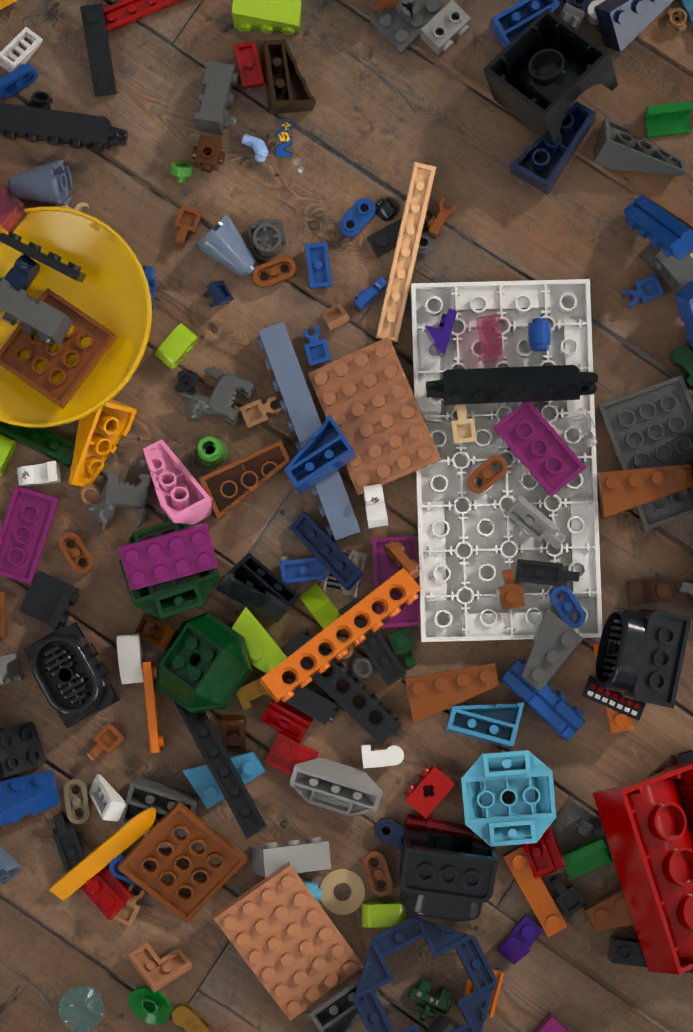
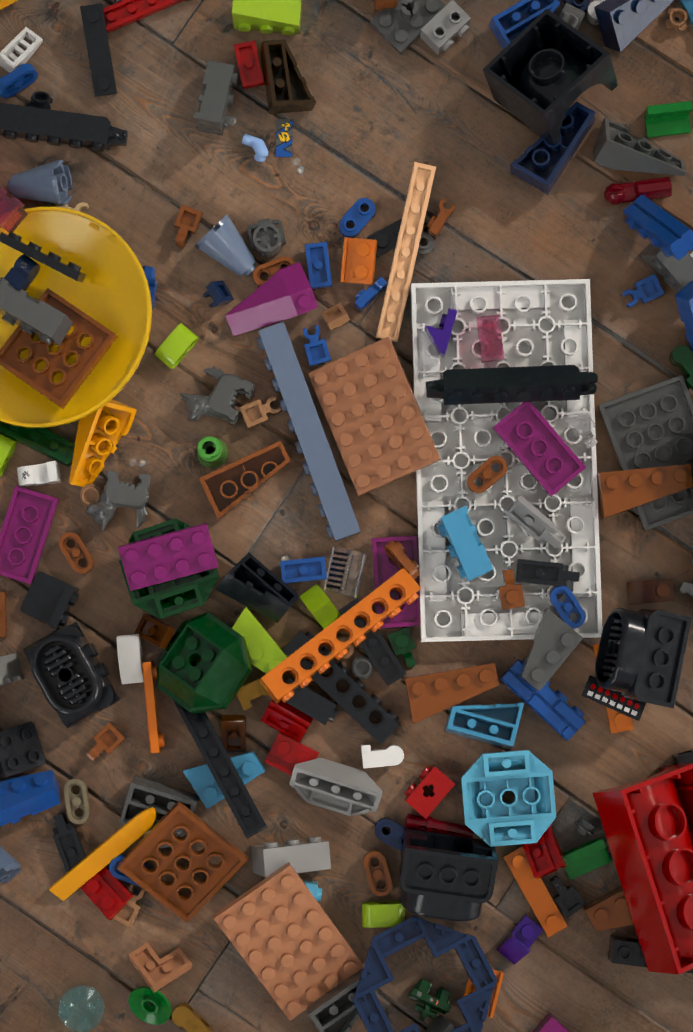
(108, 801): white slope -> none
(175, 486): bright pink wedge -> none
(182, 170): bright green tile -> none
(184, 376): black plate -> none
(208, 154): reddish brown brick -> none
(276, 300): none -> magenta wedge
(320, 457): blue wedge -> none
(326, 551): dark blue plate -> none
(357, 891): tan piece -> none
(358, 261): none -> orange plate
(375, 506): white leg -> none
(386, 209): black piece -> none
(463, 428): tan plate -> none
(464, 544): none -> dark azure wedge
(539, 335): blue brick -> none
(628, 192): none -> dark red piece

